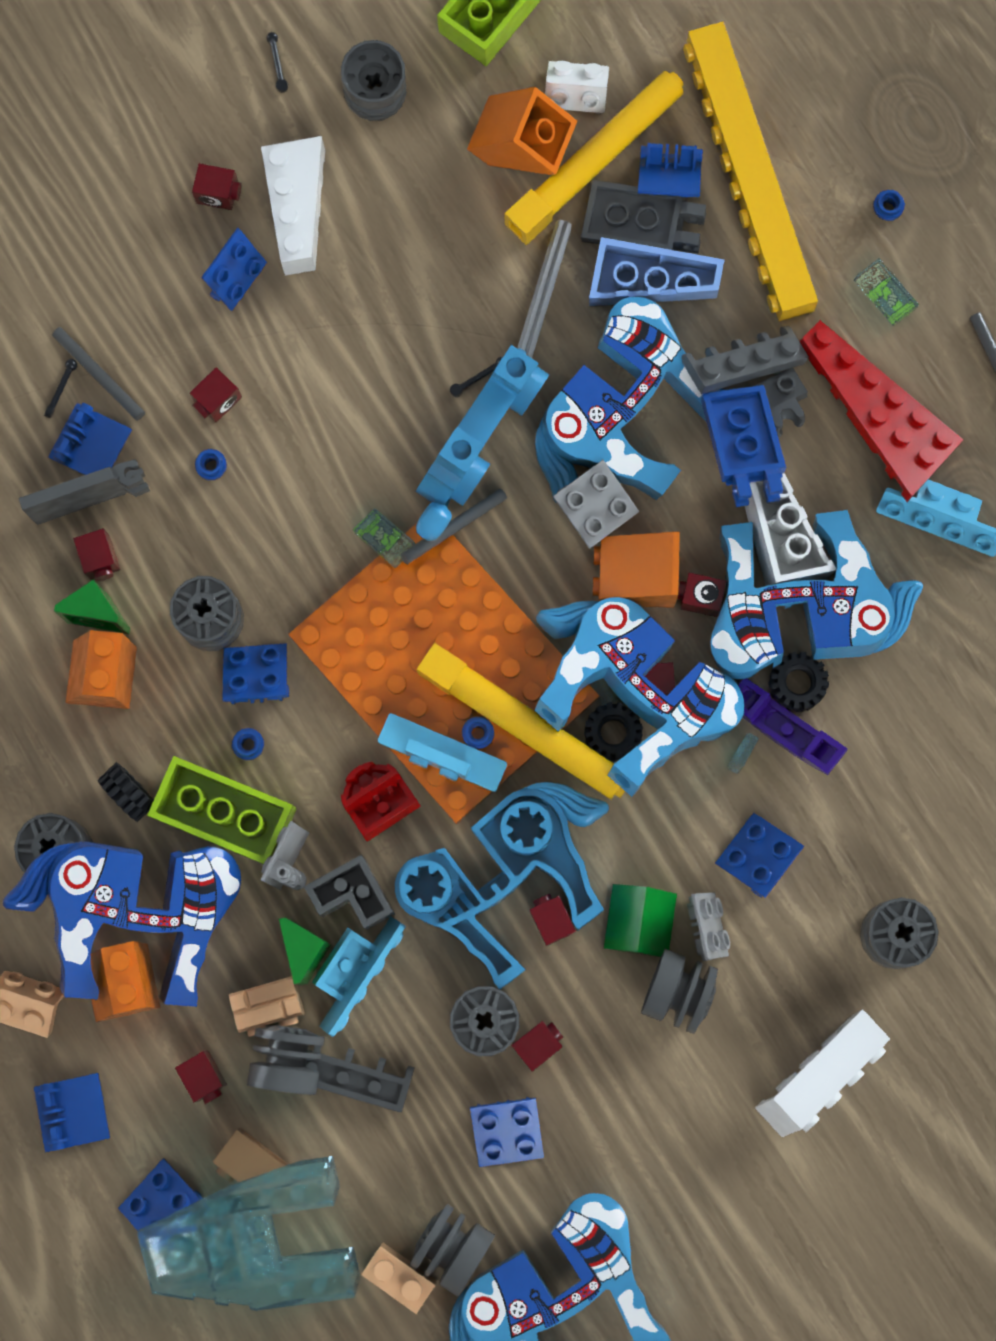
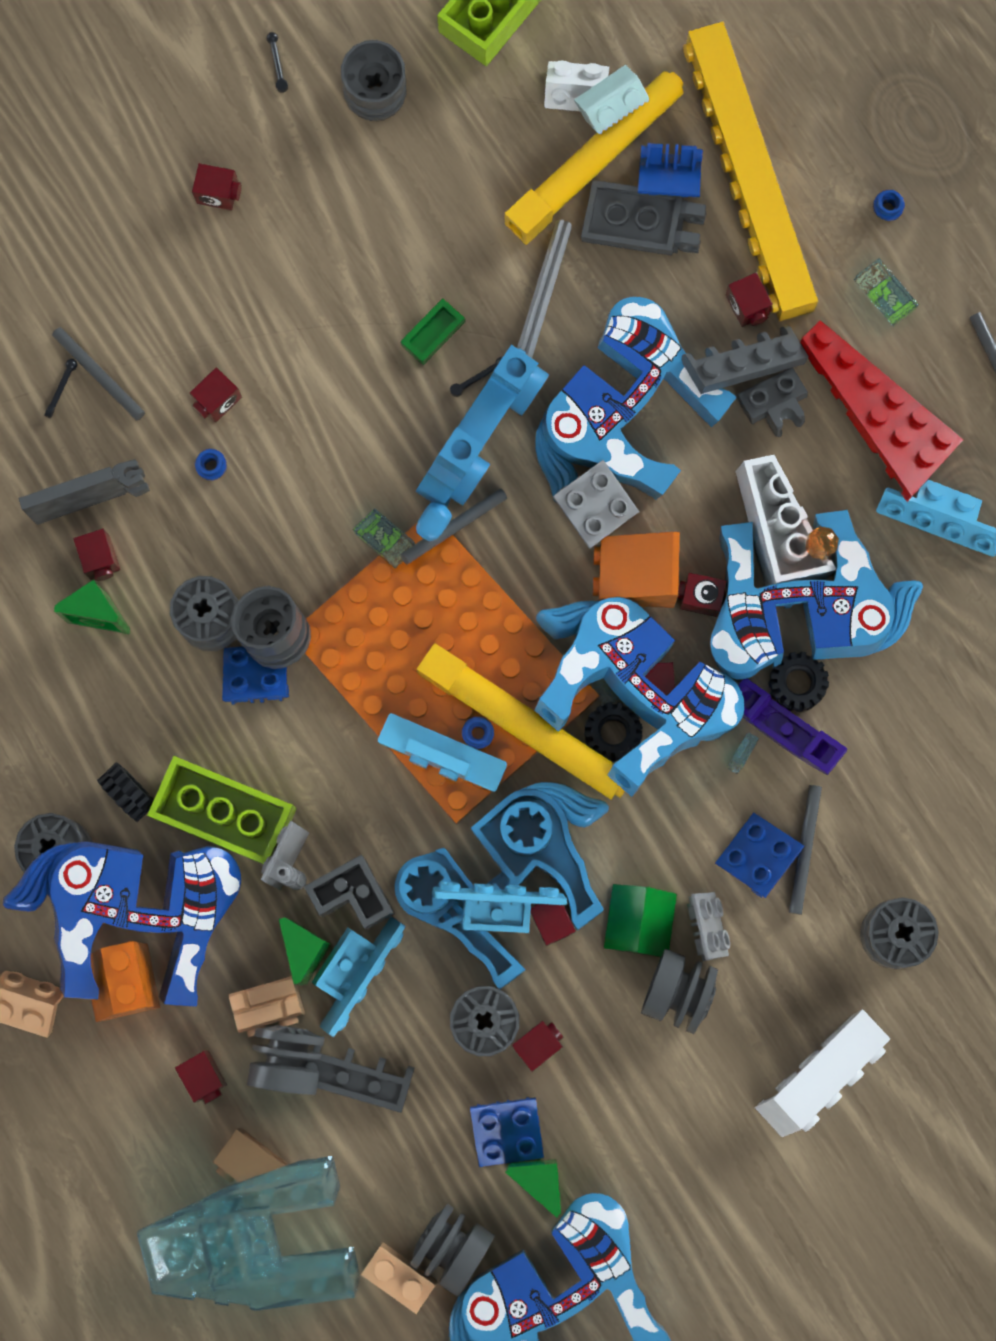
(71, 1112): blue hinge -> none
(89, 441): blue hinge -> none
(101, 670): orange slope -> none
(158, 1196): blue hinge -> none
(234, 270): blue hinge -> none
(243, 735): blue plate -> none
(263, 614): none -> dark grey wheel
(294, 190): white wedge -> none
(377, 798): red slope -> none
(432, 331): none -> green tile
(498, 909): none -> medium azure bracket
(522, 132): orange slope -> none
(539, 1180): none -> green slope
(612, 99): none -> light aqua brick
(652, 273): light blue wedge -> none
(745, 441): blue tile -> none
(749, 300): none -> dark red brick
(804, 856): none -> dark grey bar
(822, 543): none -> clear orange tile

